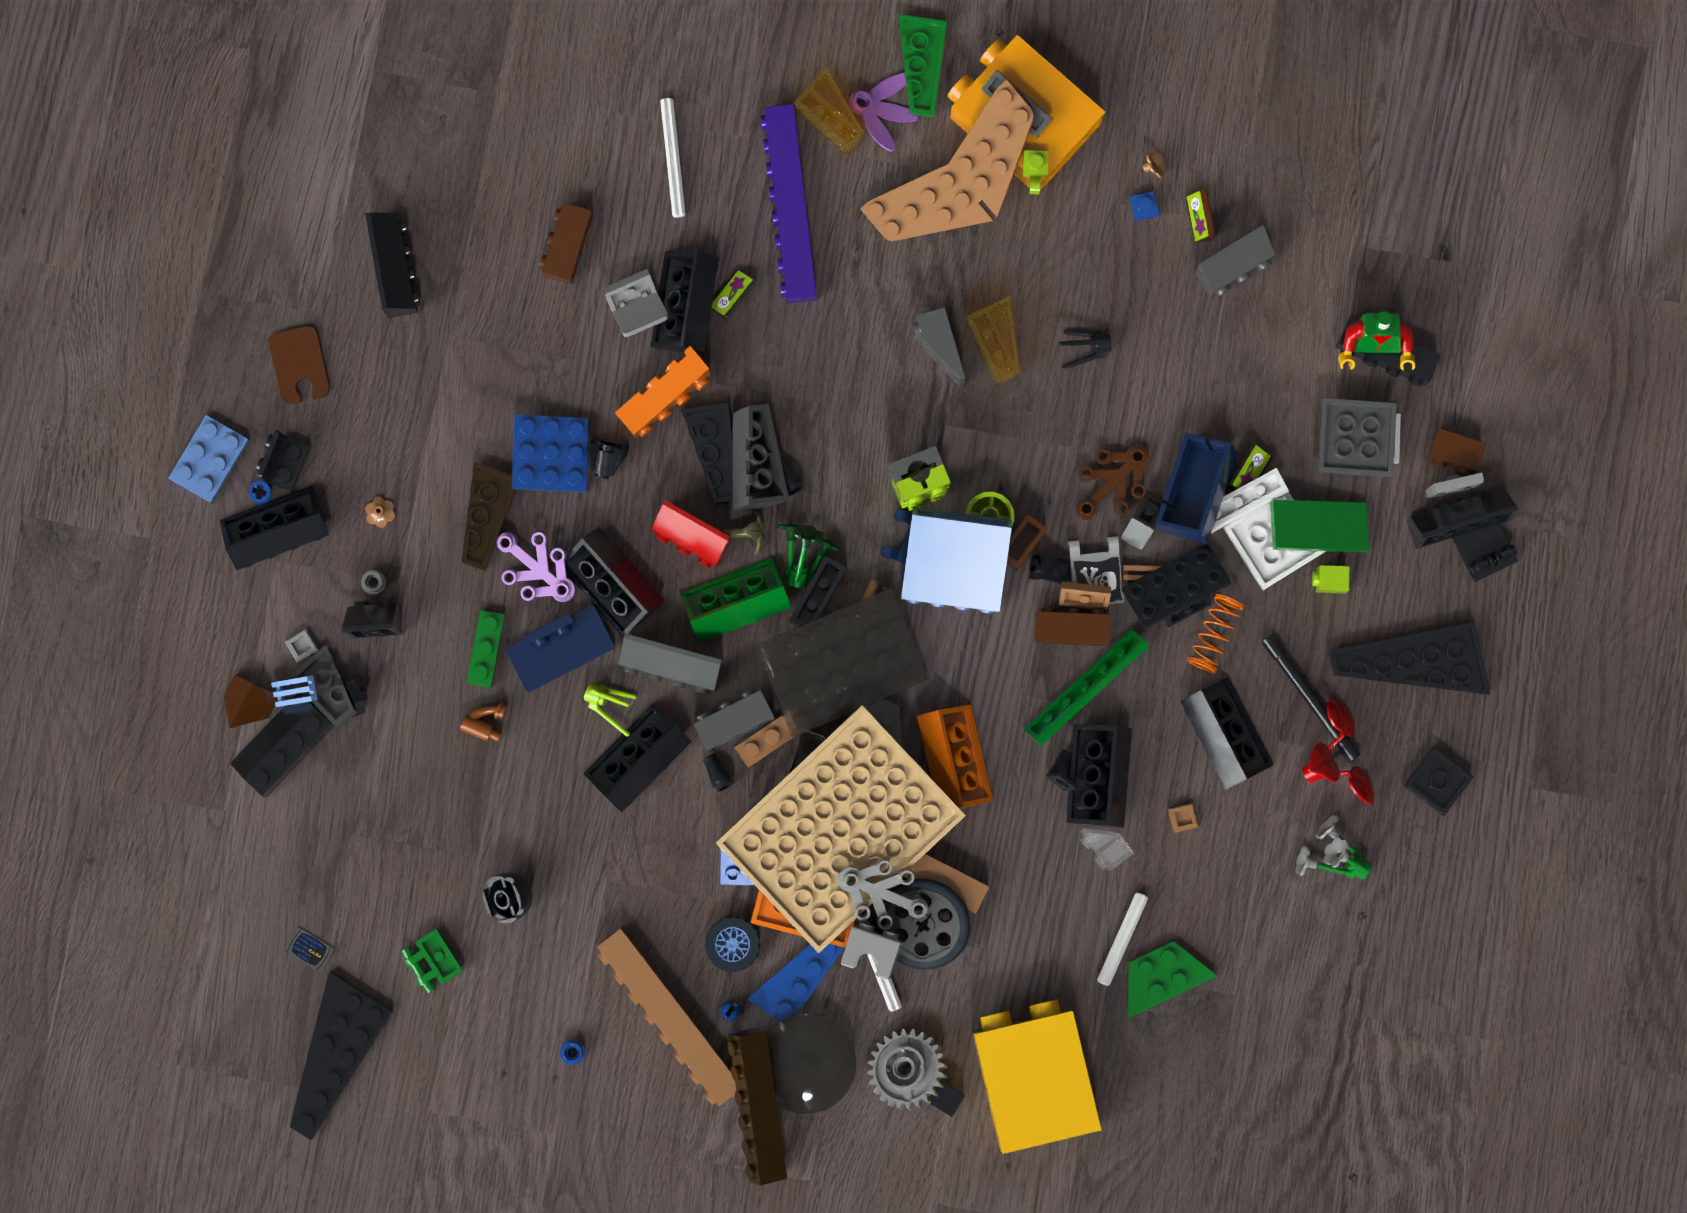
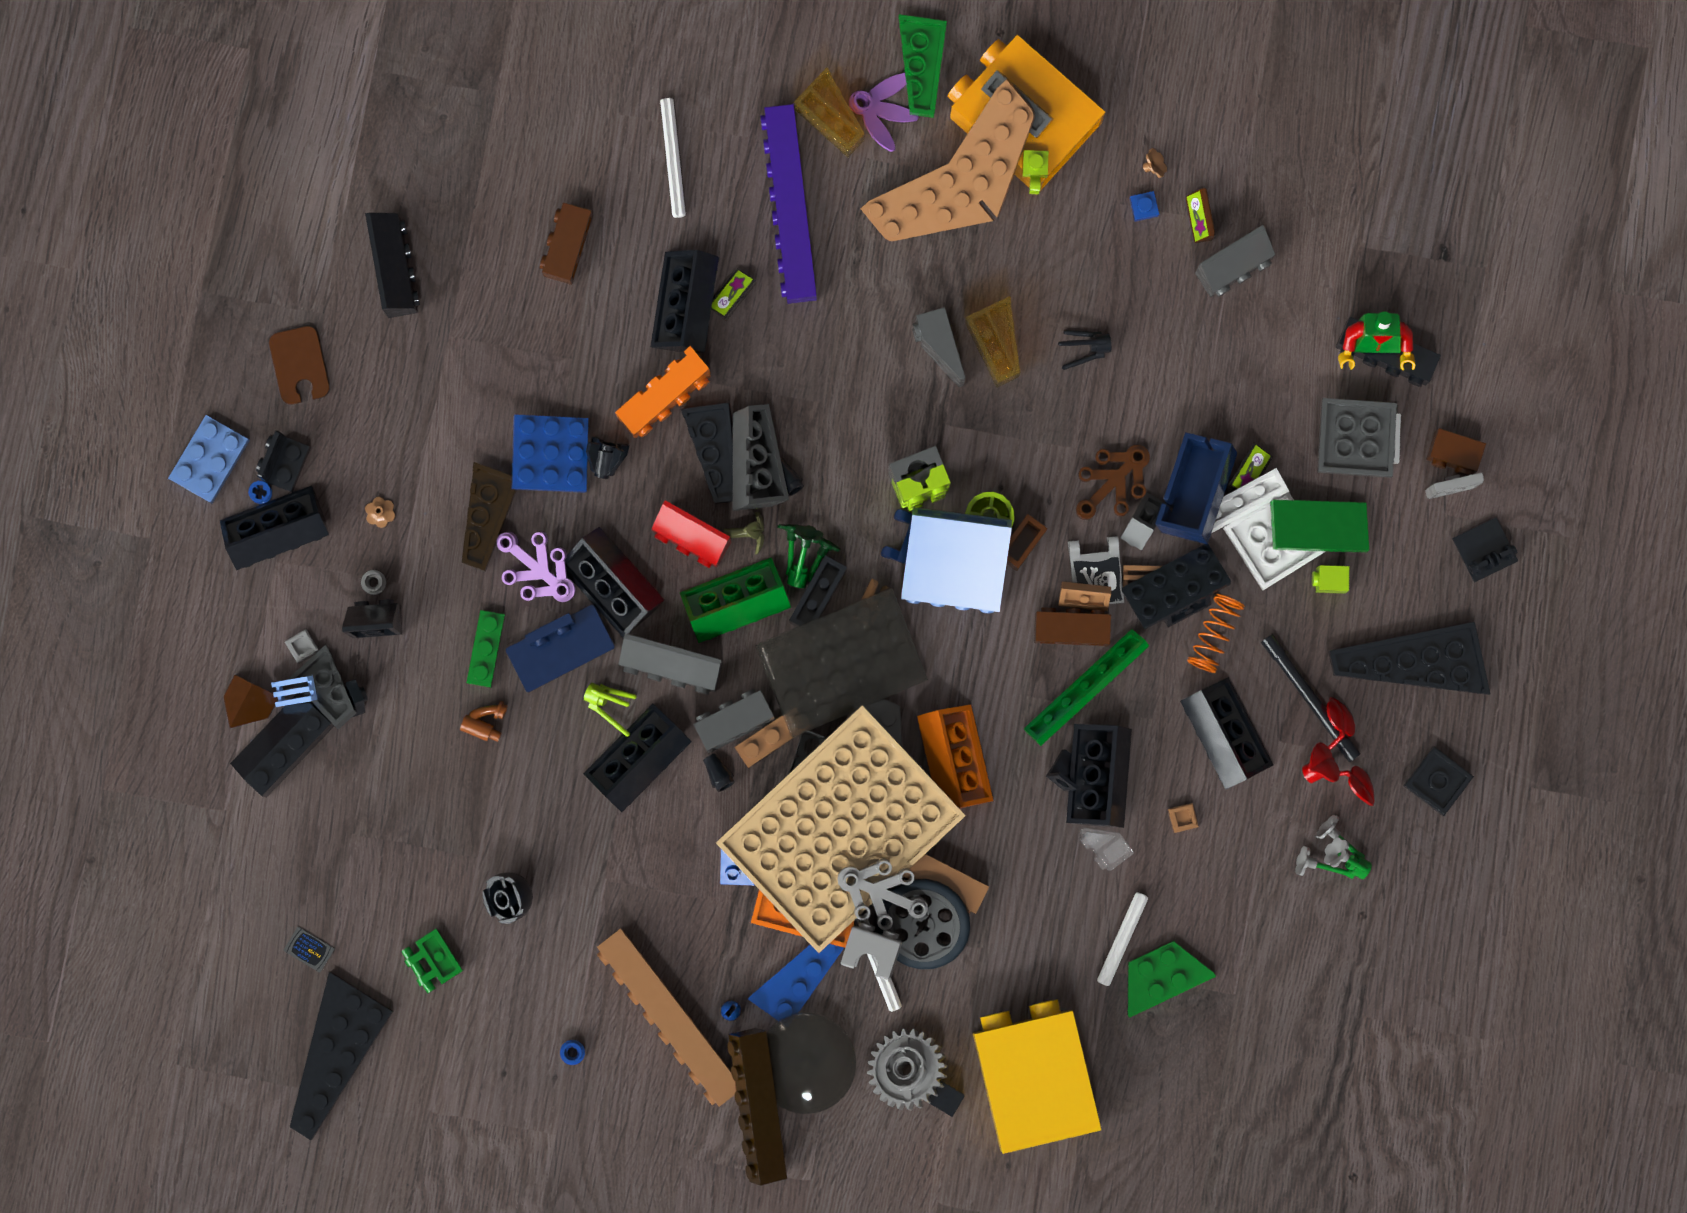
(635, 303): light grey bracket -> none
(732, 944): black wheel -> none
(1049, 568): black bracket -> none
(1461, 517): black slope -> none

